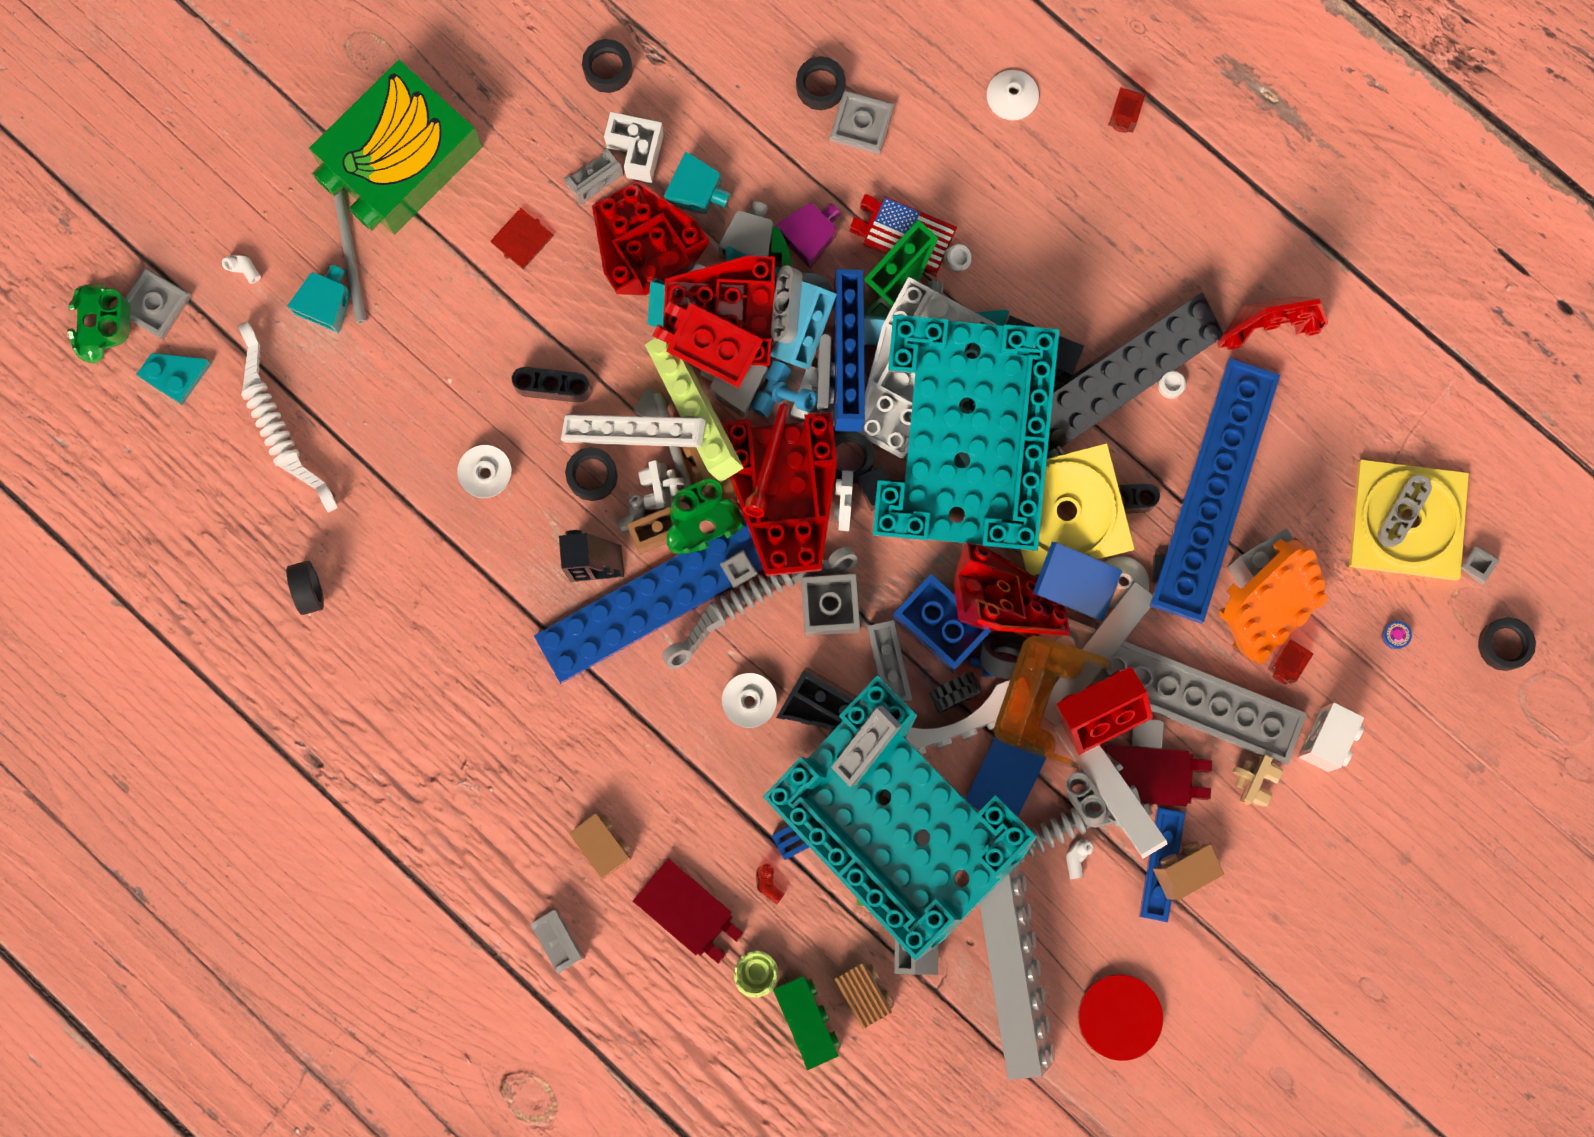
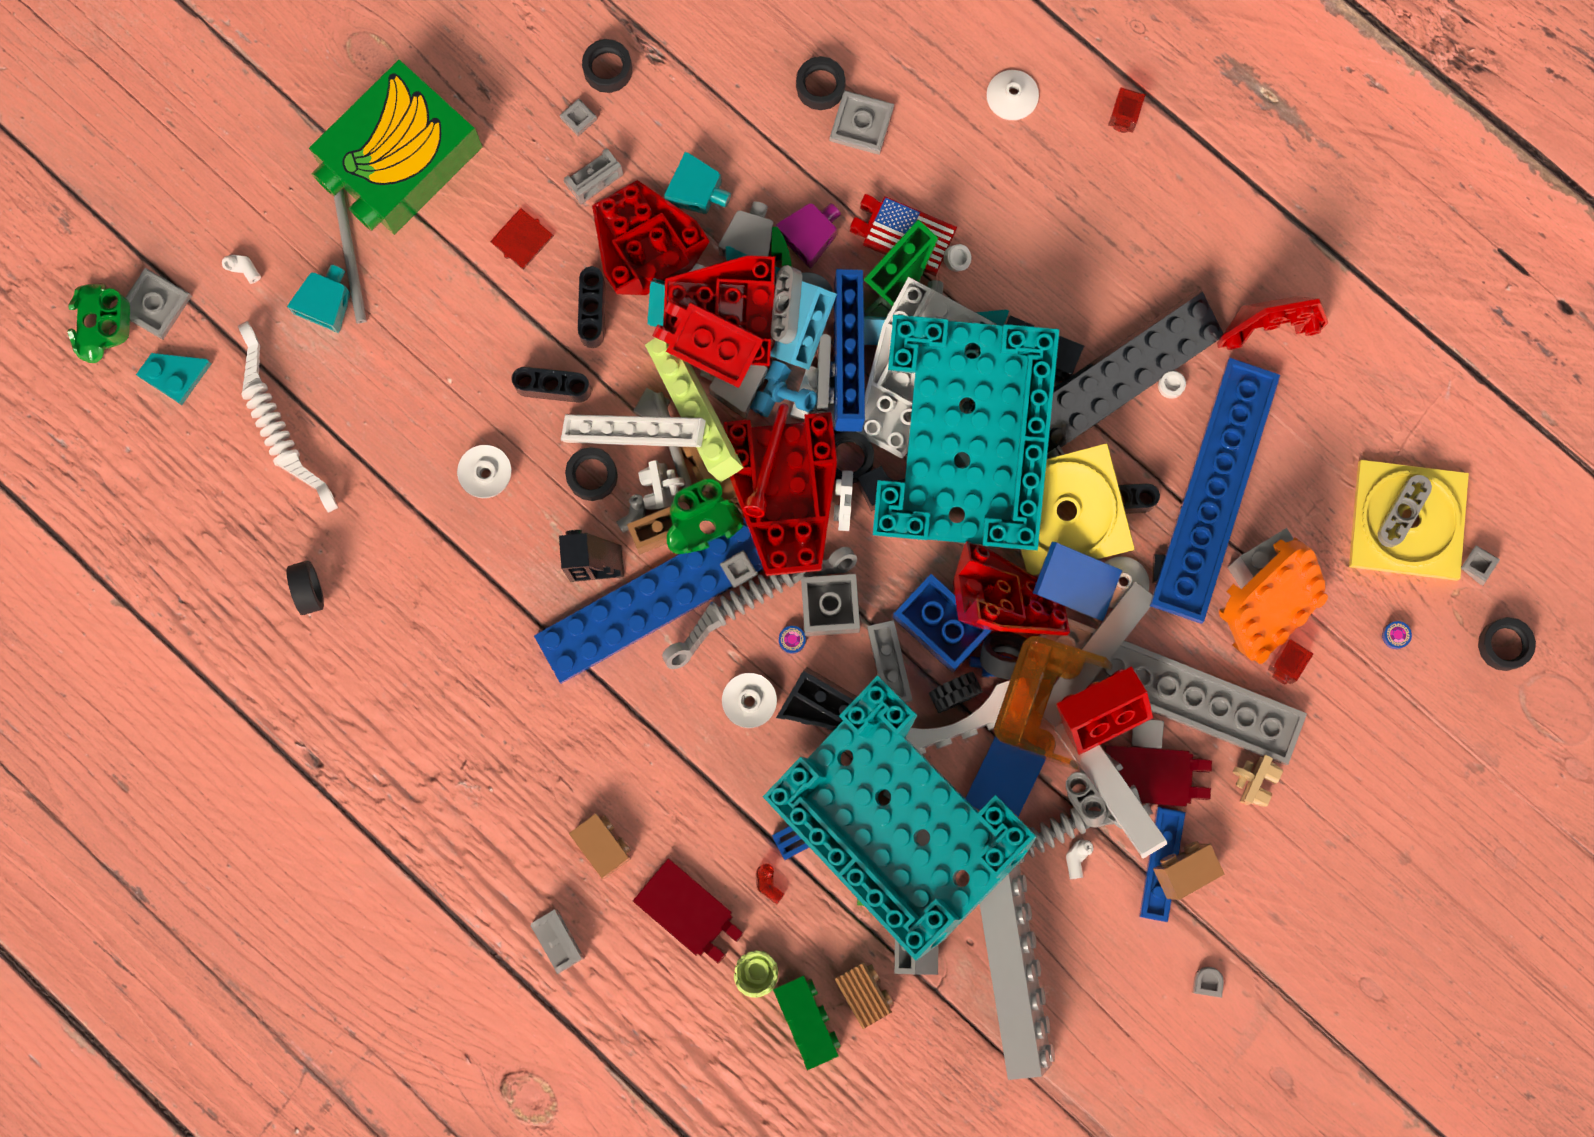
(578, 117): none -> light grey tile
(589, 295): none -> black beam
(639, 139): white brick -> none
(792, 639): none -> tile
(866, 746): light grey plate -> none
(1120, 1017): red tile -> none
(1208, 982): none -> light grey tile
(1332, 737): white brick -> none

